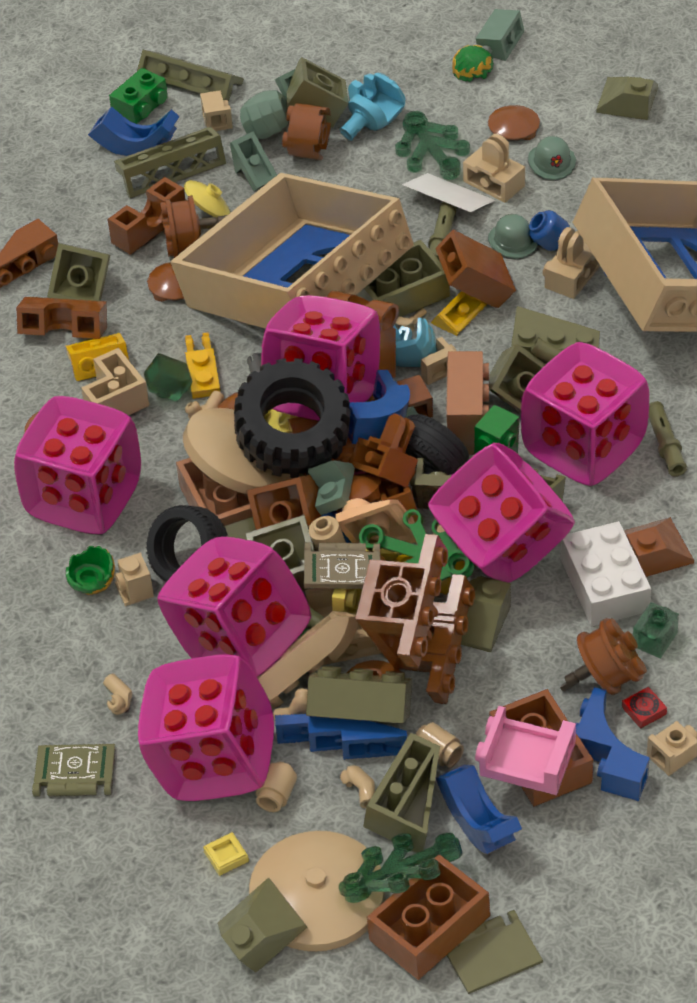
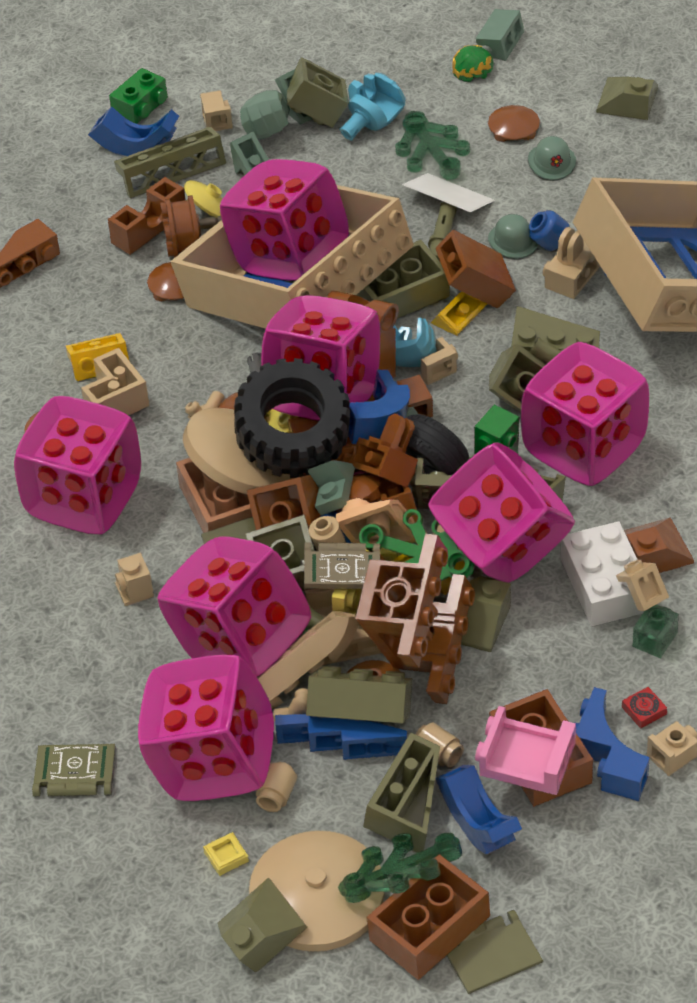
(42, 315): dark orange arch -> none
(78, 273): olive slope -> none
(91, 570): green hair -> none
(121, 694): tan arm -> none
(164, 531): black tyre -> none
(167, 377): clear green brick -> none
(188, 74): olive fence -> none
(202, 367): yellow hinge -> none
(283, 218): none -> dark pink piece
(307, 131): dark orange brick -> none
(356, 776): tan arm -> none
(410, 322): tan hand -> none
(466, 394): nougat brick -> none
(493, 171): tan brick -> none
(607, 657): dark orange wheel -> none
(644, 584): none -> tan bracket
(669, 446): olive pin -> none

